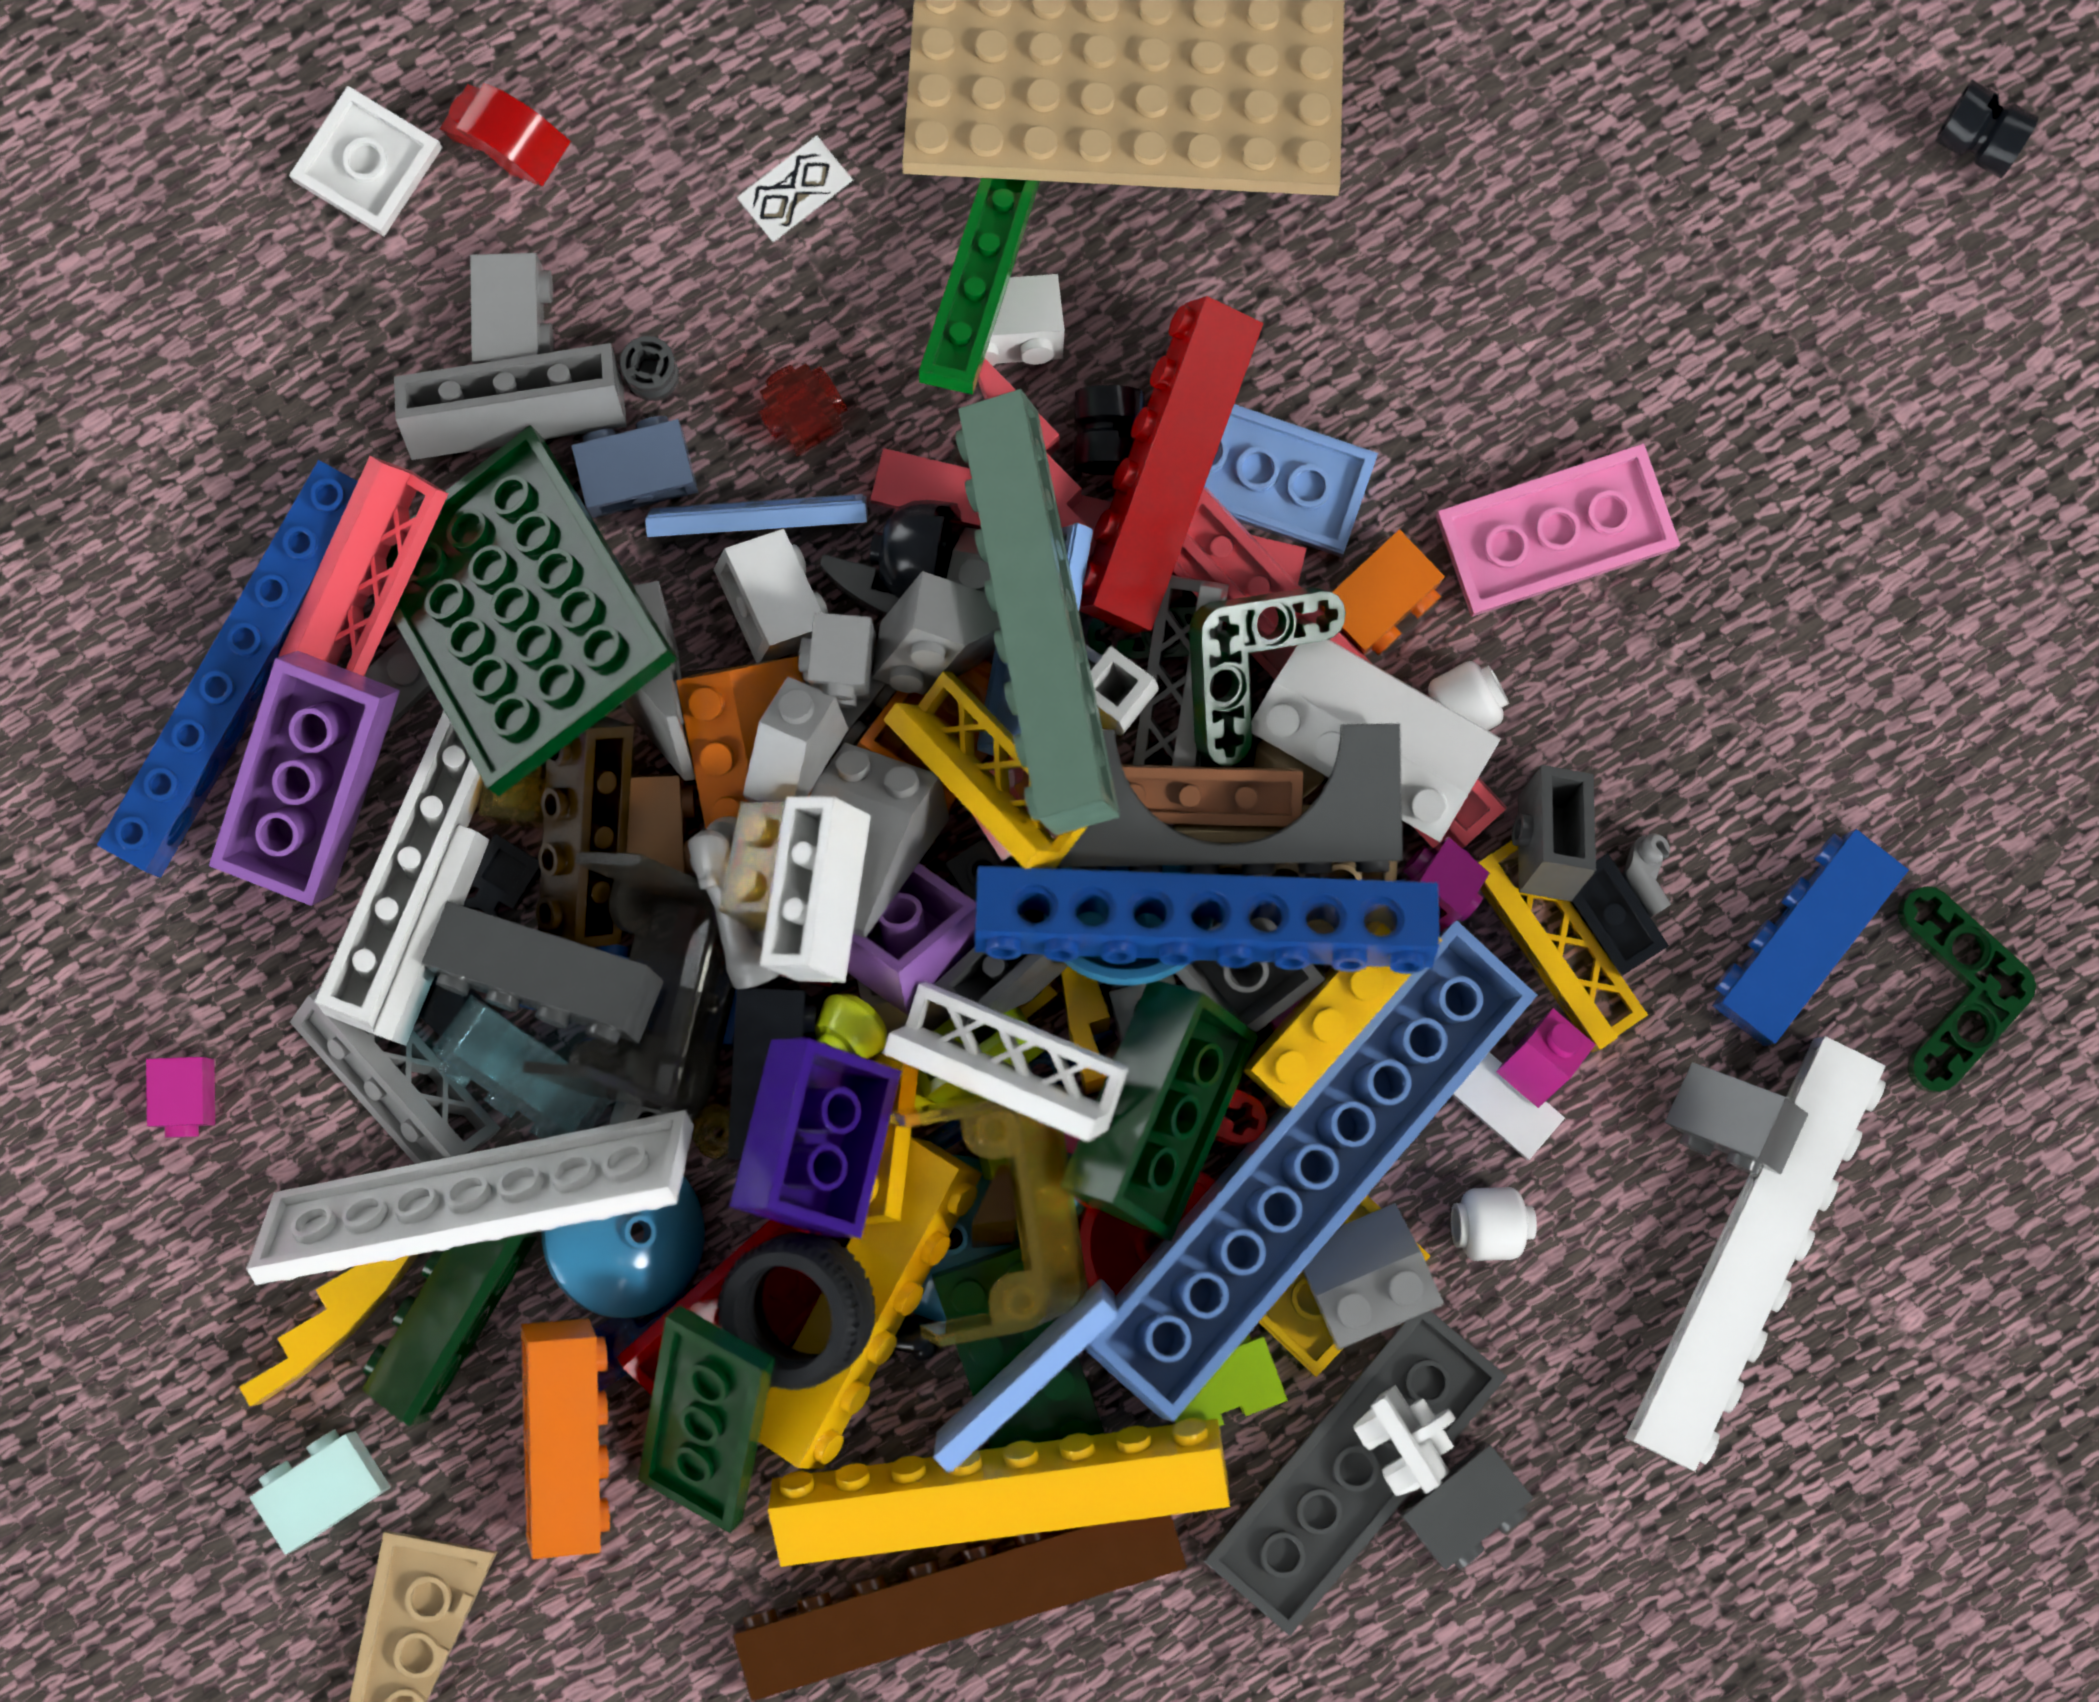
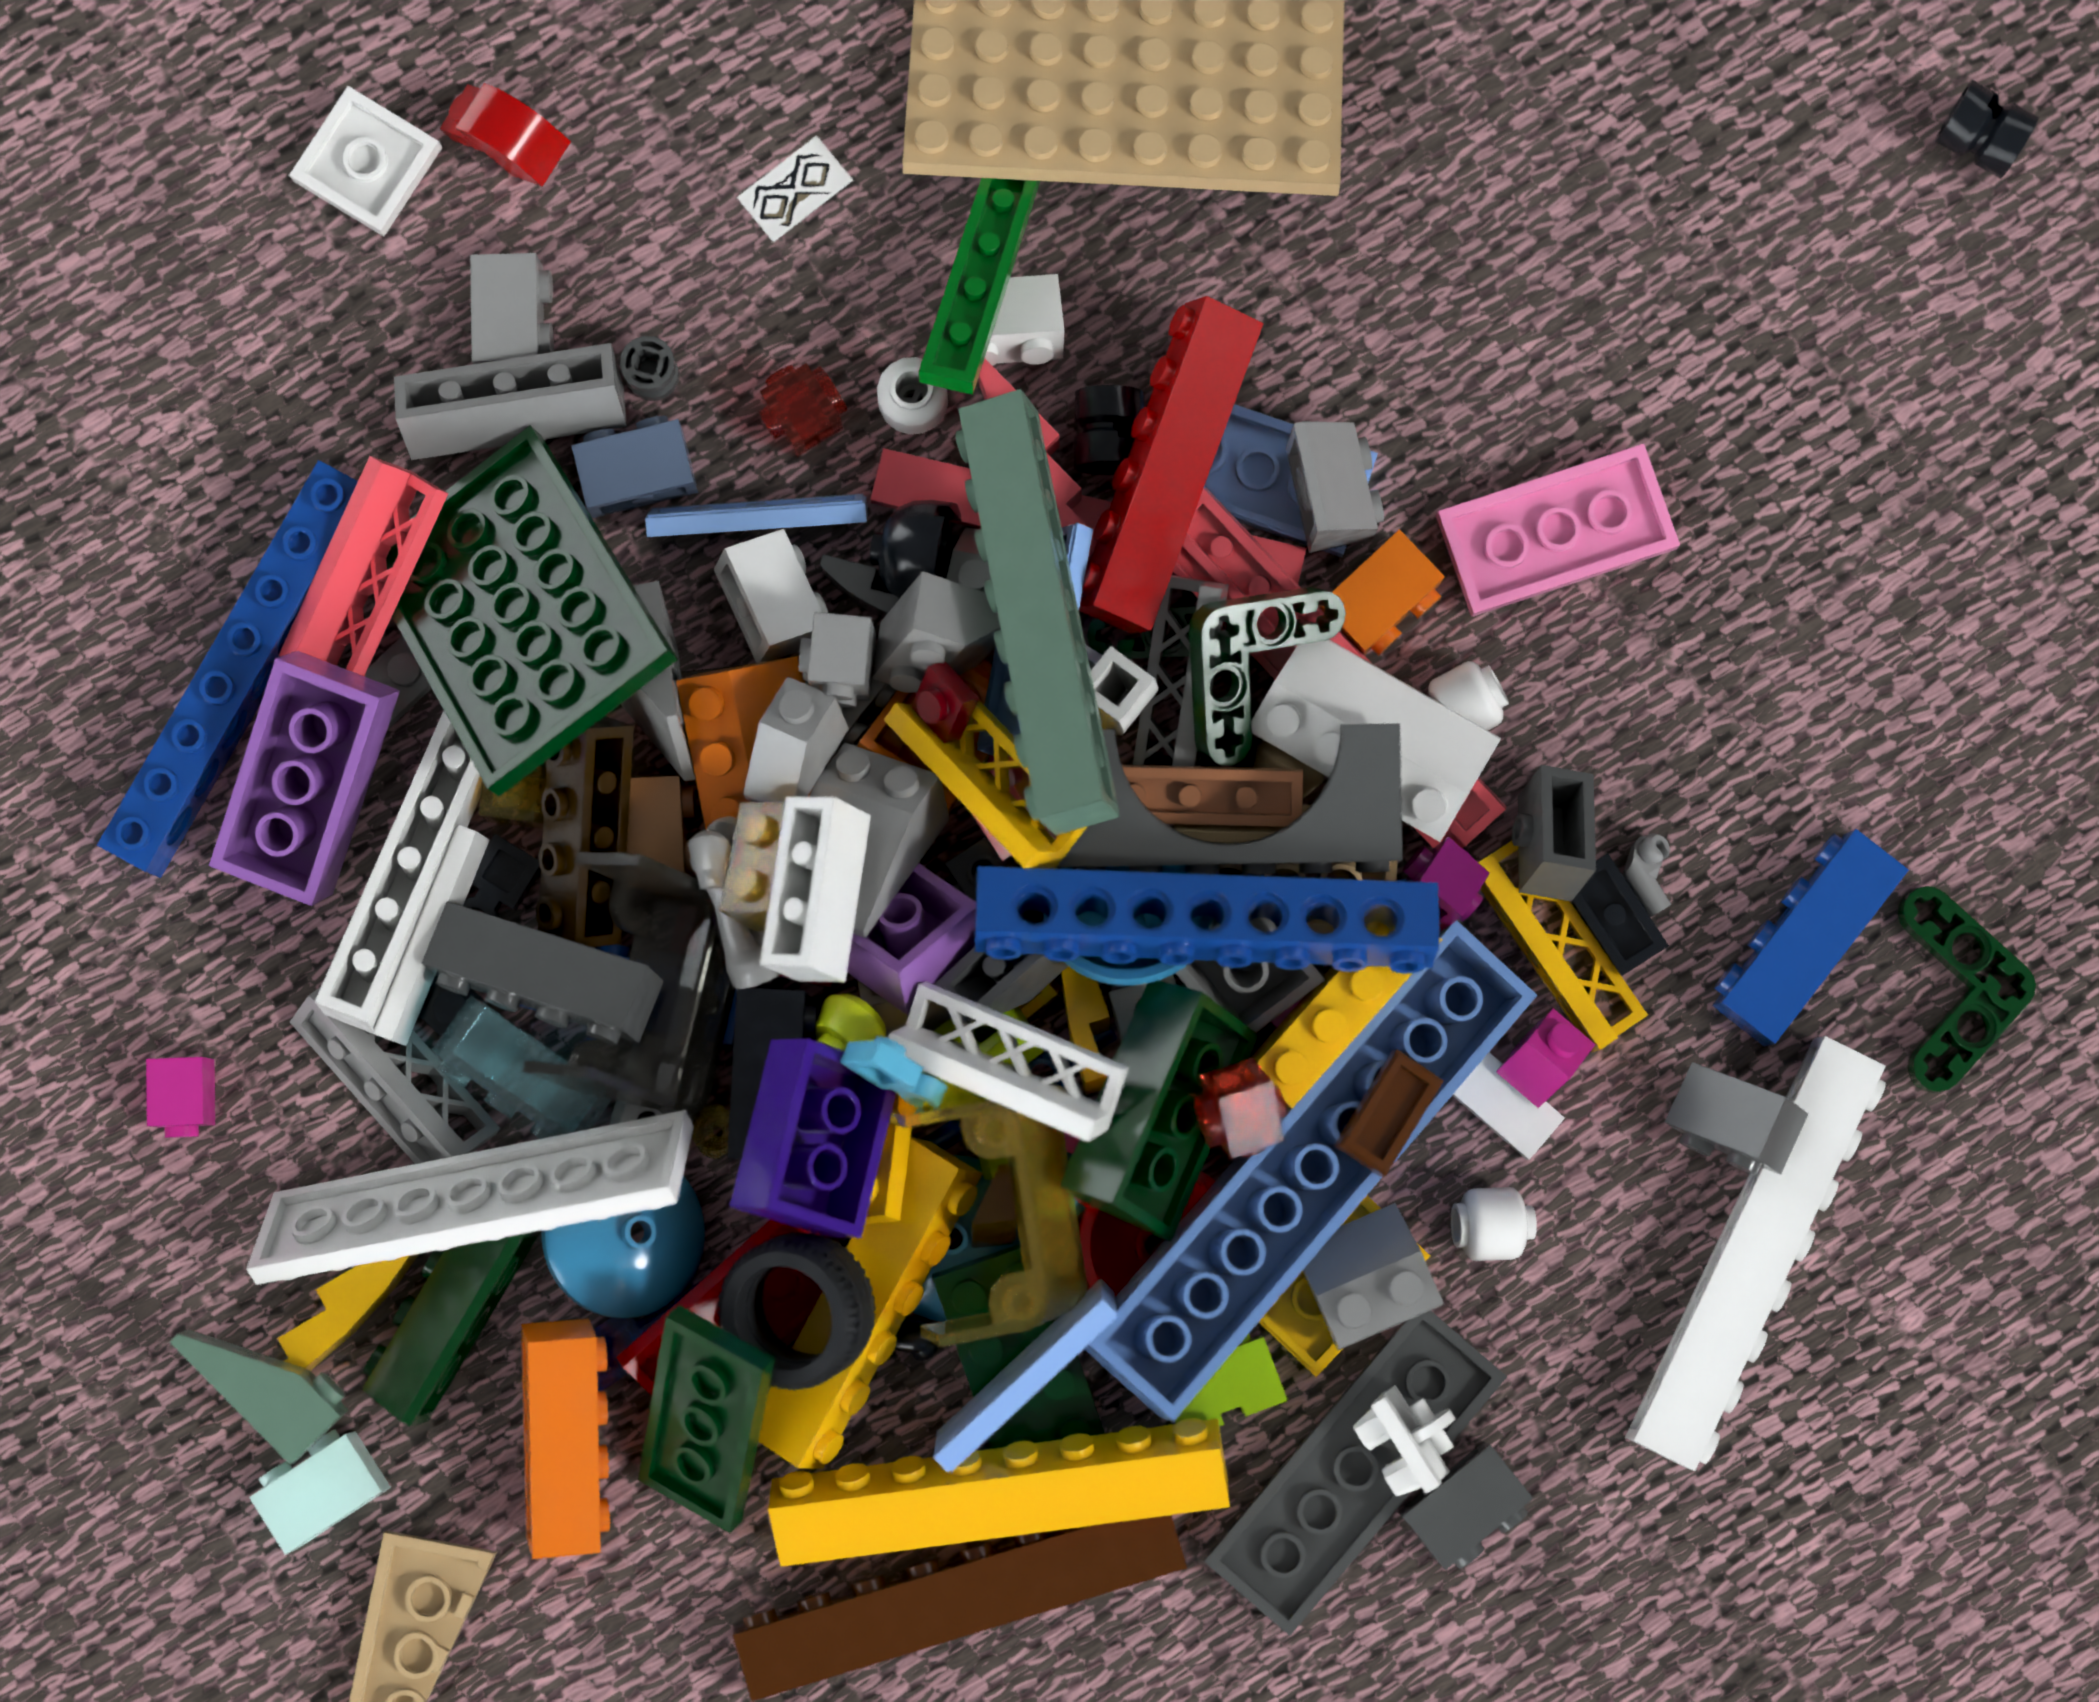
(274, 1396): none -> sand green slope
(887, 1067): none -> medium azure plate
(905, 412): none -> white head
(944, 702): none -> dark red plate
(1240, 1109): none -> clear red brick
(1332, 484): none -> light grey slope
(1388, 1113): none -> reddish brown tile

